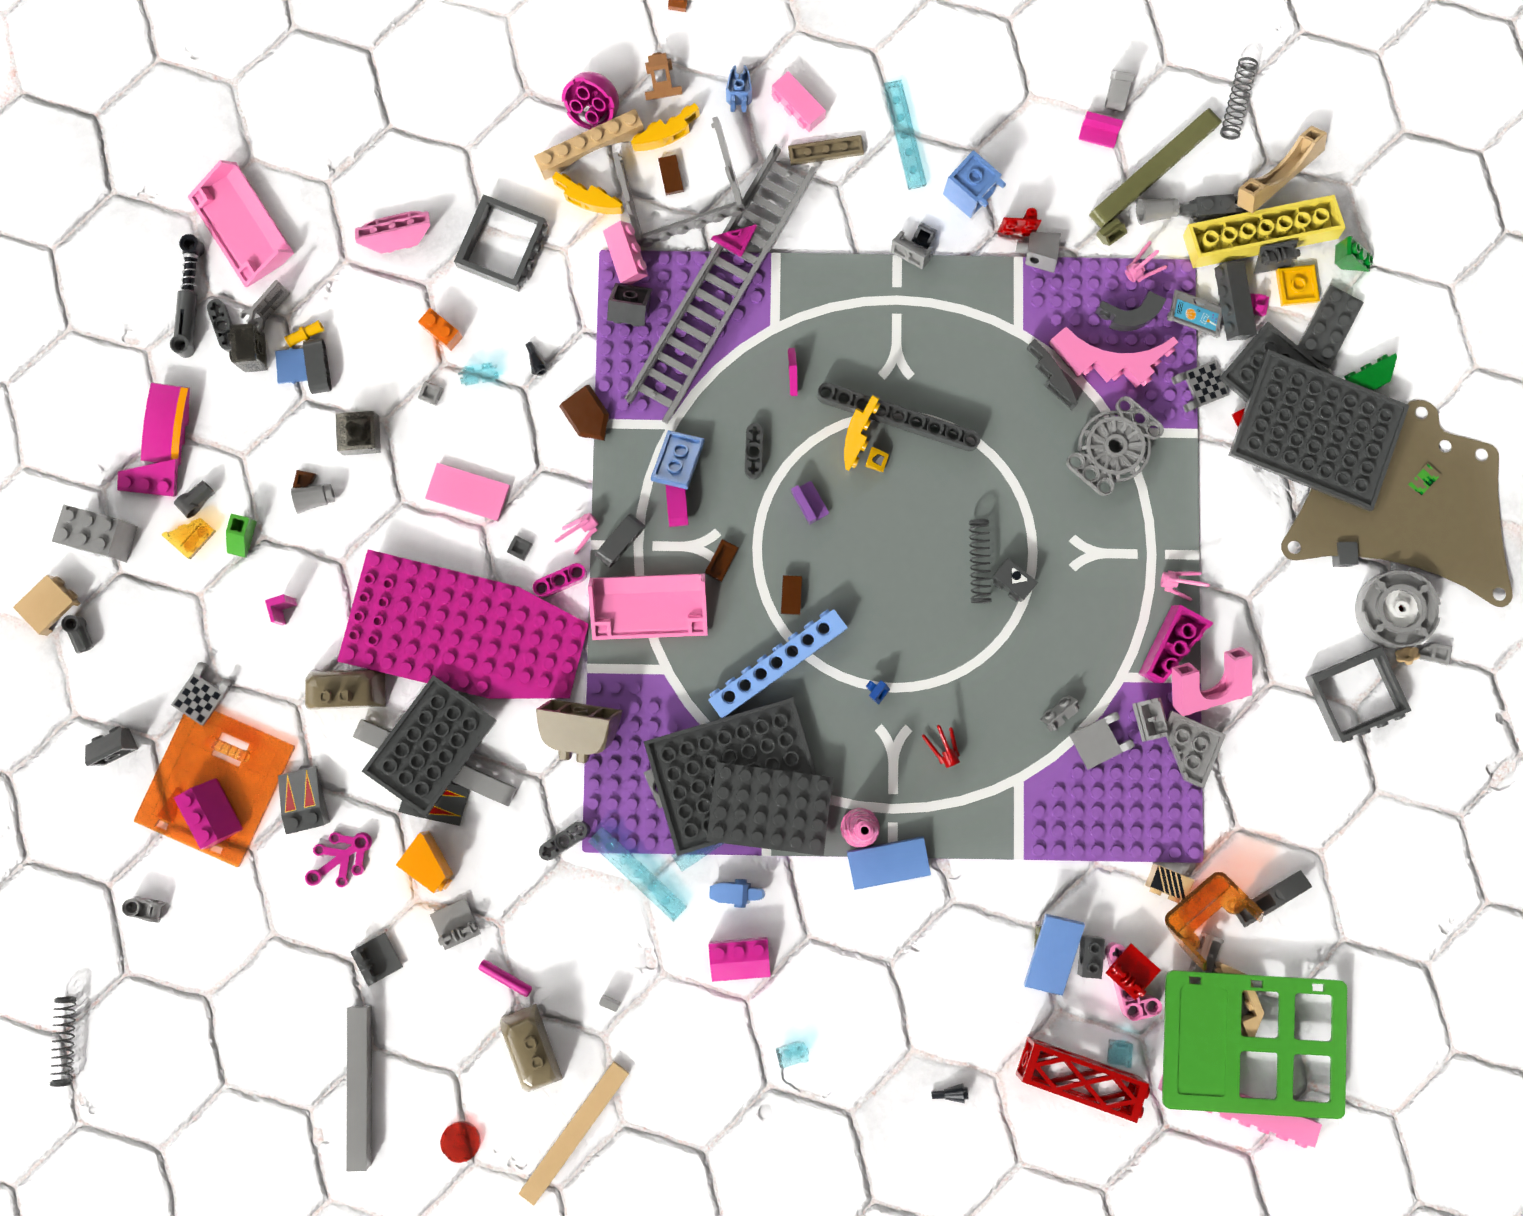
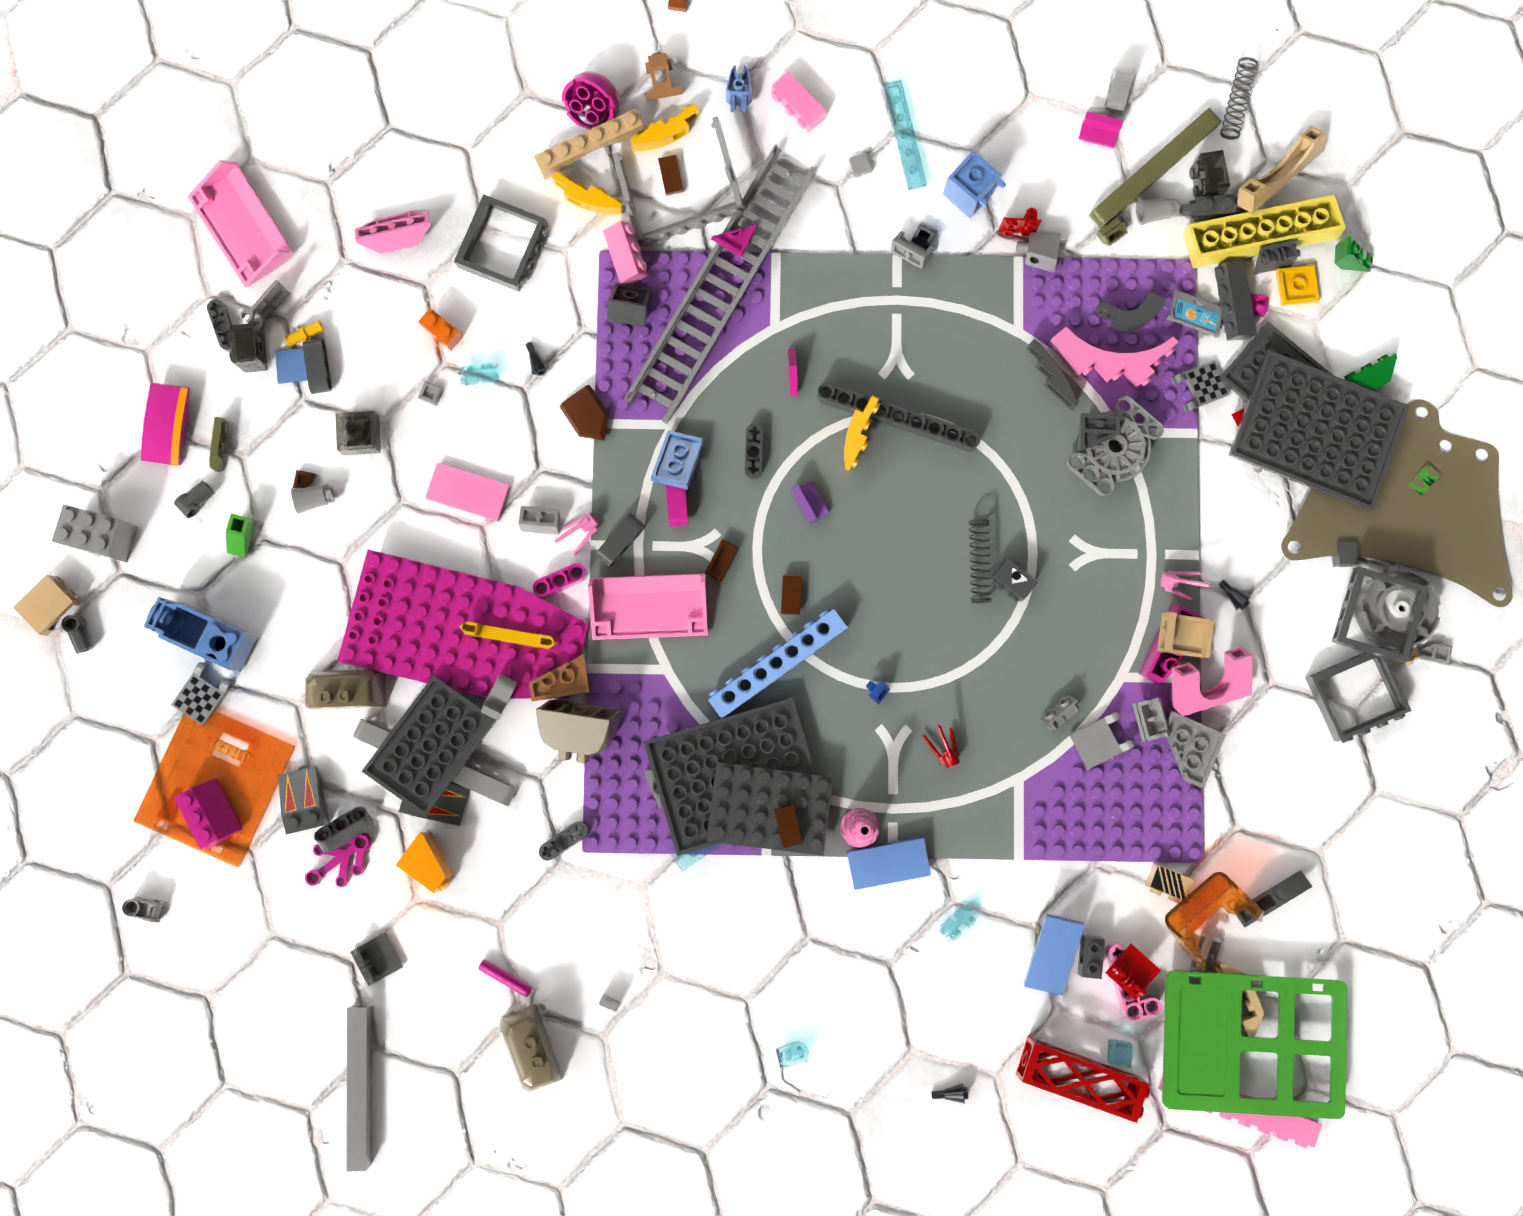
(64, 1082): dark grey piece -> none
(109, 747): dark grey slope -> none
(150, 479): dark pink wing -> none
(187, 298): piece -> none
(190, 537): clear yellow wing -> none
(200, 633): none -> medium blue piece
(218, 445): none -> olive hinge
(276, 606): dark pink panel -> none
(343, 829): none -> dark grey beam
(455, 924): light grey hinge -> none
(460, 1141): clear red tile -> none
(498, 696): none -> light grey tile
(507, 635): none -> yellow piece
(519, 548): dark grey tile -> none
(539, 520): none -> light grey hinge
(561, 682): none -> medium nougat wing
(573, 1133): tan tile -> none
(637, 873): clear light blue tile -> none
(736, 893): medium blue hinge -> none
(739, 959): dark pink slope -> none
(788, 826): none -> reddish brown tile
(826, 150): dark tan tile -> none
(860, 165): none -> light grey tile
(876, 459): yellow slope -> none
(964, 919): none -> clear light blue hinge
(1097, 429): none -> dark grey wing
(1136, 271): bright pink plant -> none
(1186, 635): none -> tan panel
(1209, 174): none -> clear smoke brick
(1236, 597): none -> black cone
(1330, 325): dark grey plate -> none
(1349, 605): none -> dark grey window

